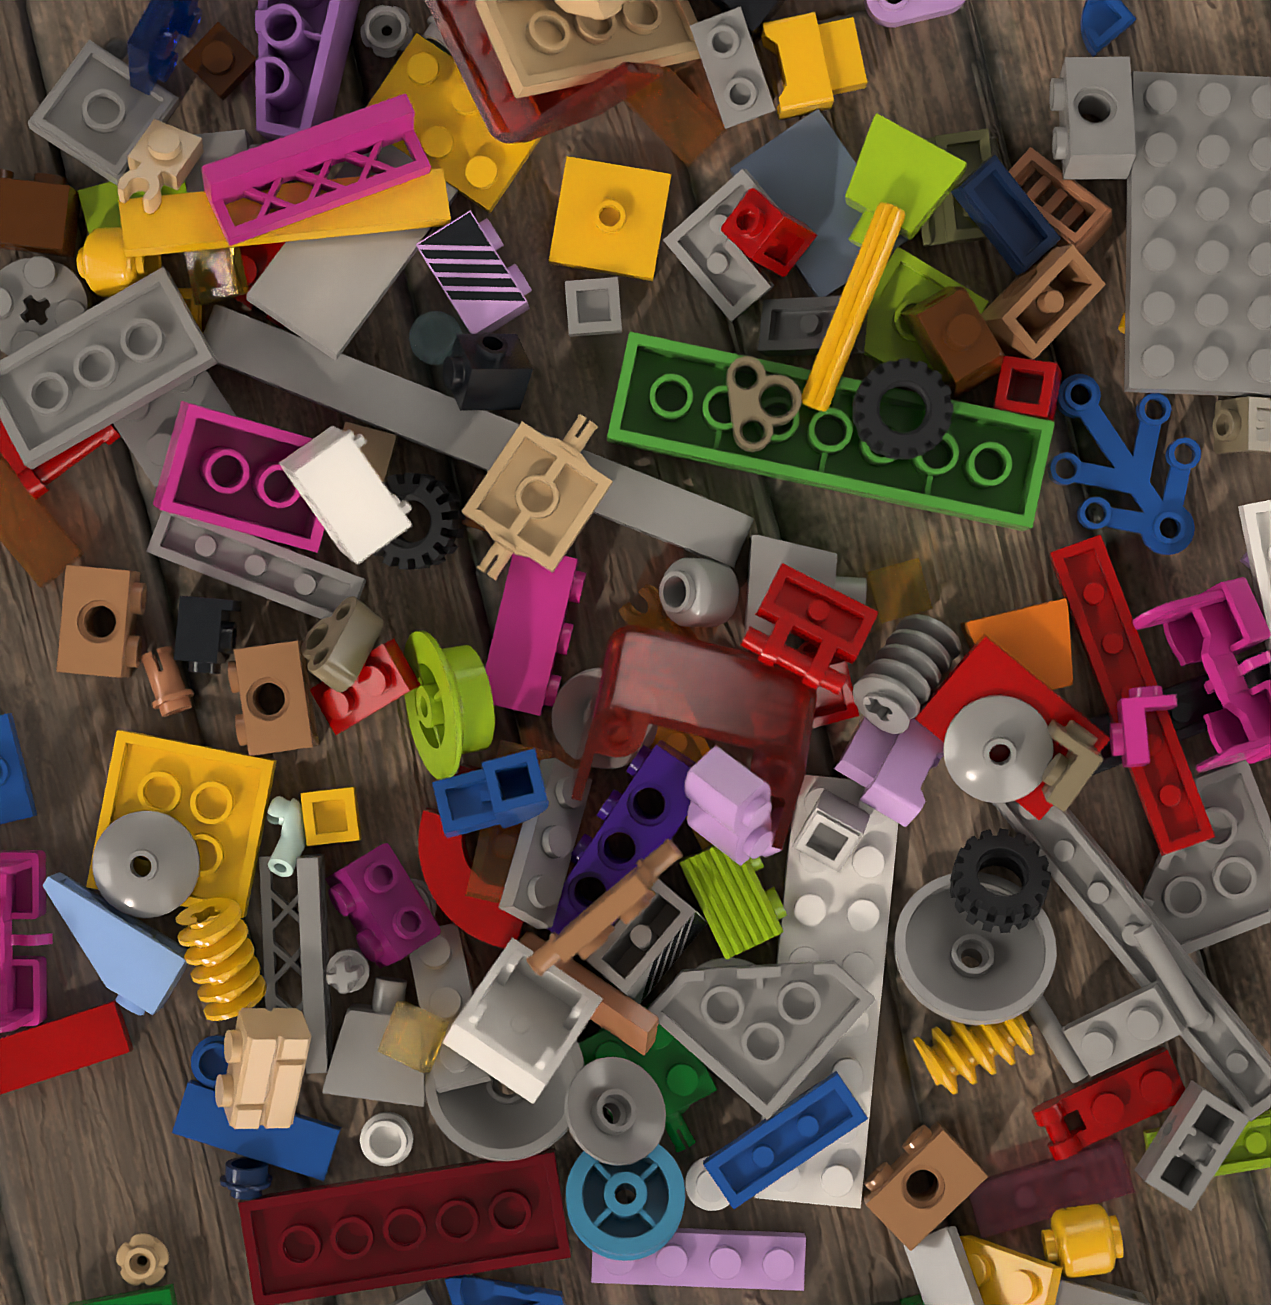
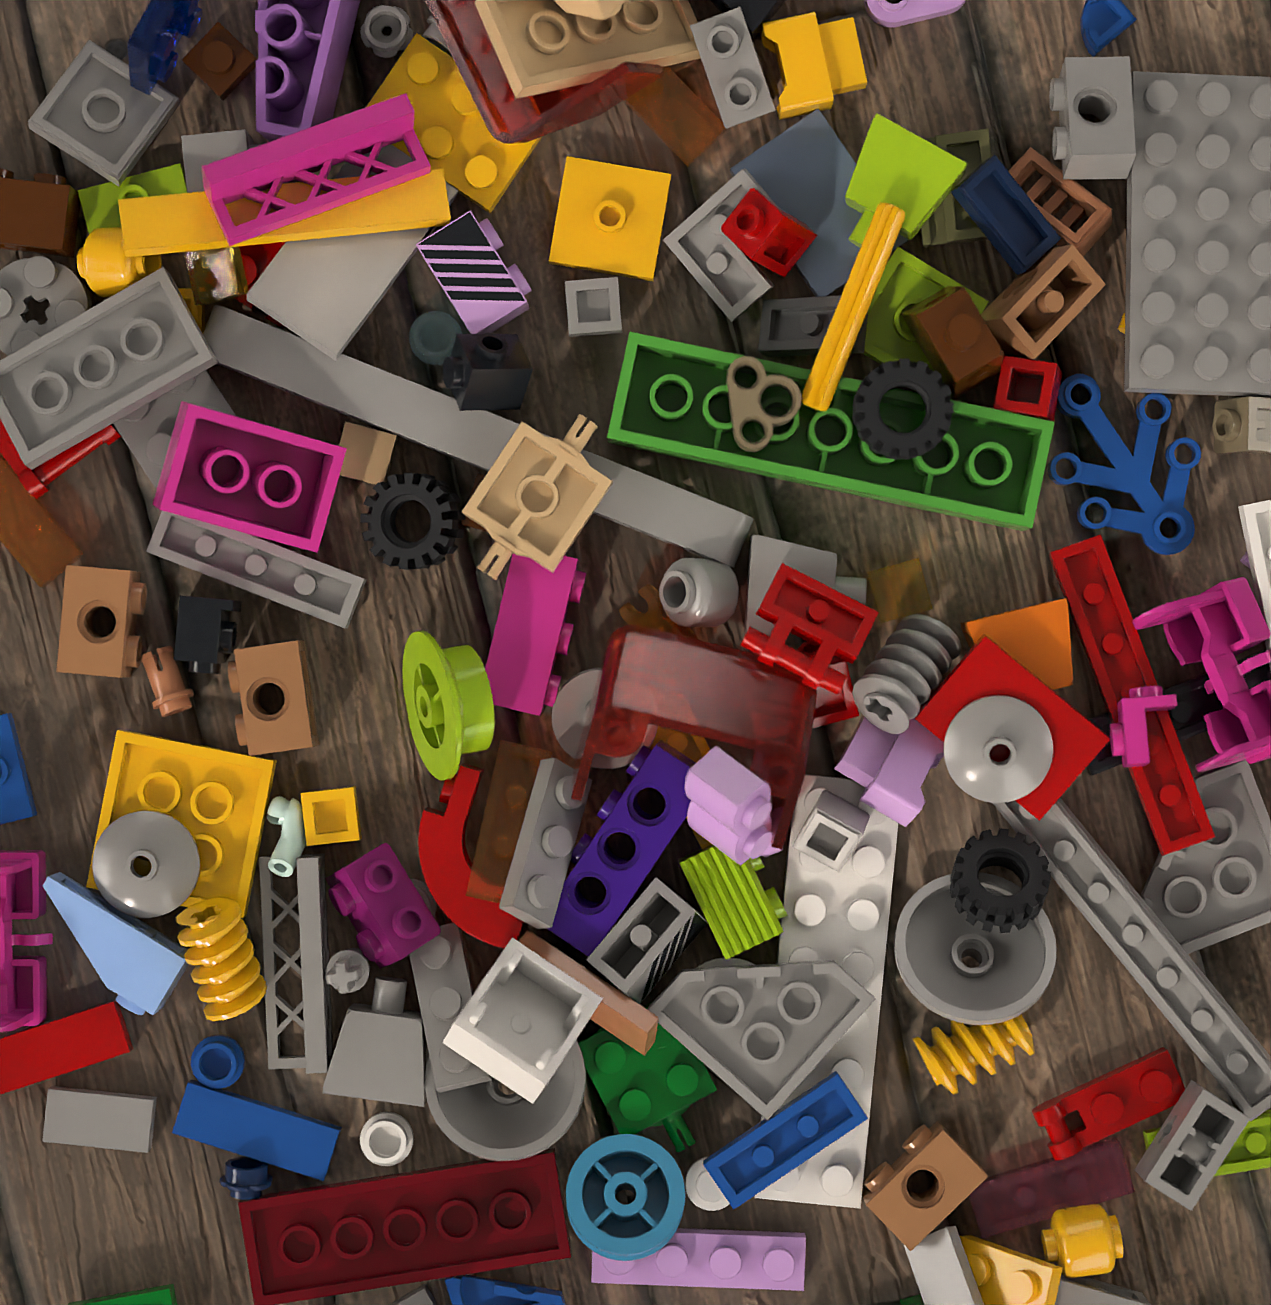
(99, 1119): none -> light grey tile
(146, 1246): tan plate -> none
(158, 159): tan plate -> none
(264, 1068): tan brick -> none
(342, 643): dark tan piece -> none
(346, 493): white container -> none
(381, 681): red plate -> none
(413, 1036): clear yellow tile -> none
(501, 793): blue brick -> none
(594, 924): medium nougat plate -> none
(635, 1107): light grey dish -> none
(1069, 773): dark tan bracket -> none
(1127, 1024): light grey plate -> none

